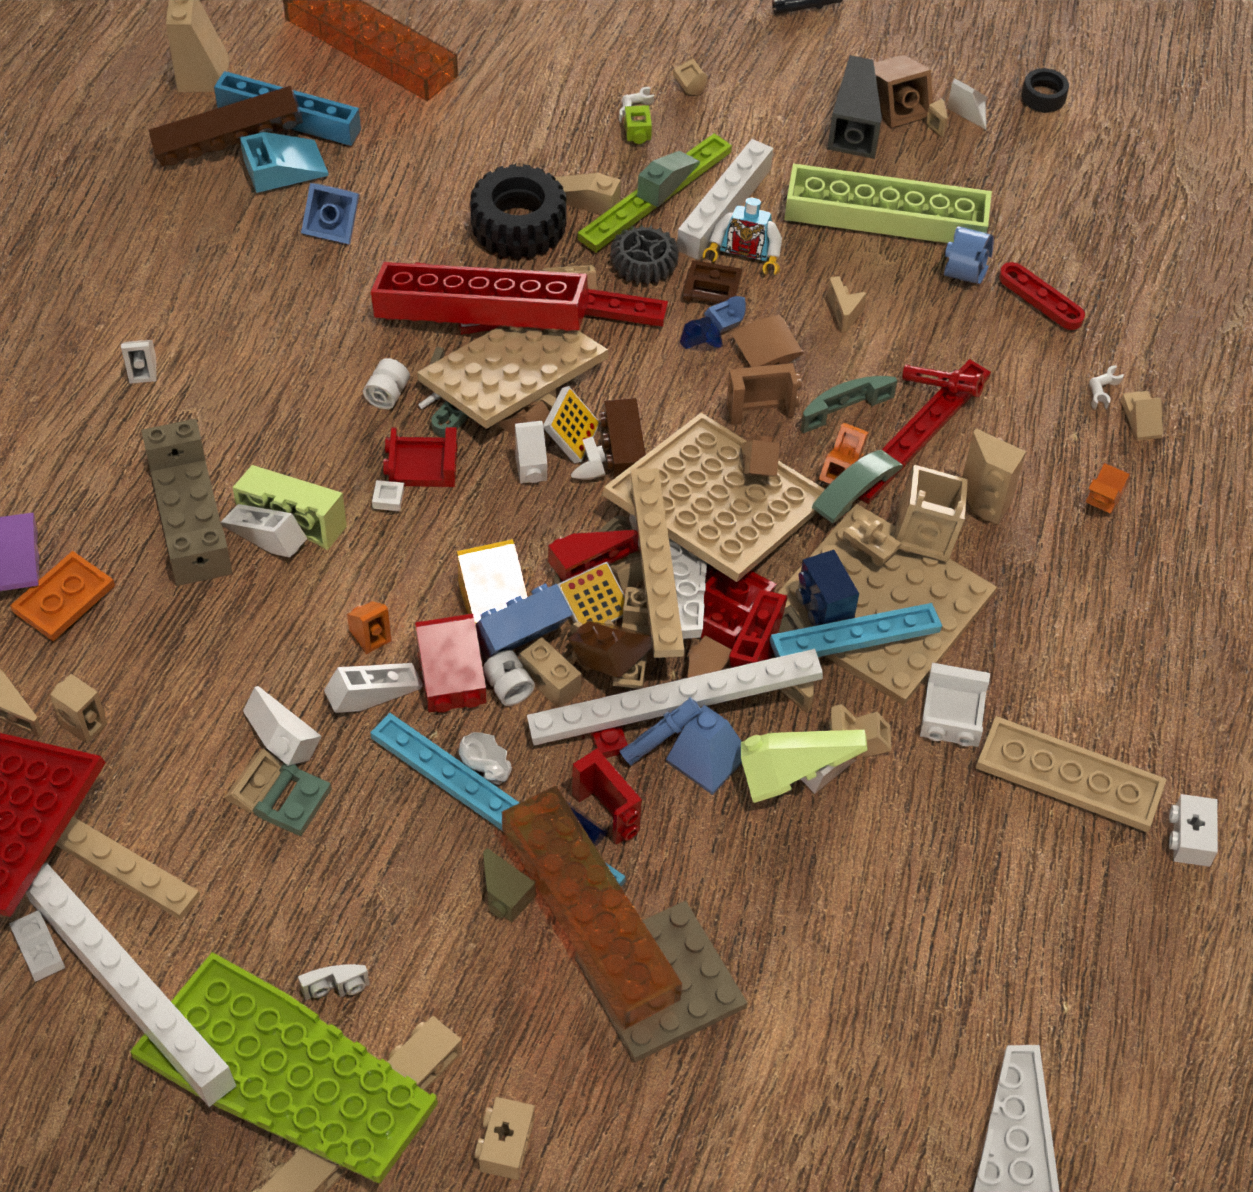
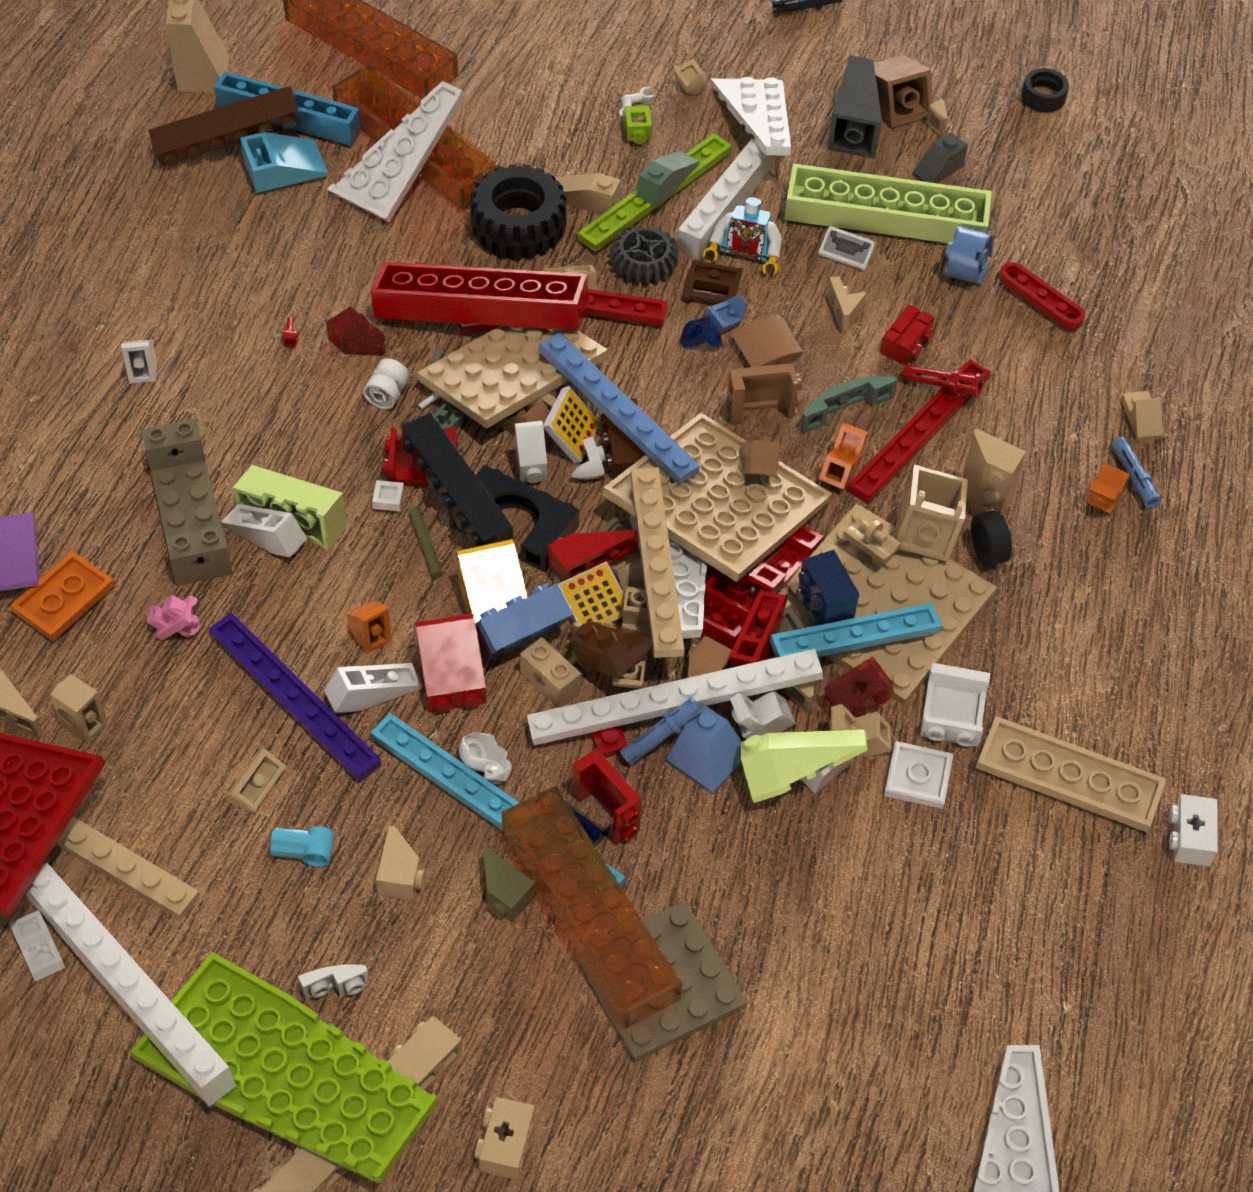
(174, 617): none -> bright pink hips
(280, 729): white slope -> none
(290, 337): none -> red hand
(295, 697): none -> dark purple plate
(301, 803): sand green plate -> none
(311, 846): none -> medium azure piece
(330, 213): medium blue slope -> none
(354, 334): none -> clear red slope
(396, 159): none -> white wing
(399, 868): none -> tan slope
(426, 542): none -> olive bar
(454, 161): none -> clear orange brick
(455, 482): none -> black brick
(508, 678): white wheel -> none
(553, 517): none -> black arch
(619, 408): none -> medium blue plate
(761, 109): none -> white wing
(763, 715): none -> white brick
(787, 561): none -> red slope
(847, 248): none -> slope
(853, 482): sand green slope -> none
(867, 678): none -> clear red brick
(907, 334): none -> red brick
(919, 774): none -> white tile
(941, 159): none -> dark grey slope
(968, 103): white slope -> none
(991, 538): none -> black tyre
(1096, 385): white arm -> none
(1148, 494): none -> medium blue pin

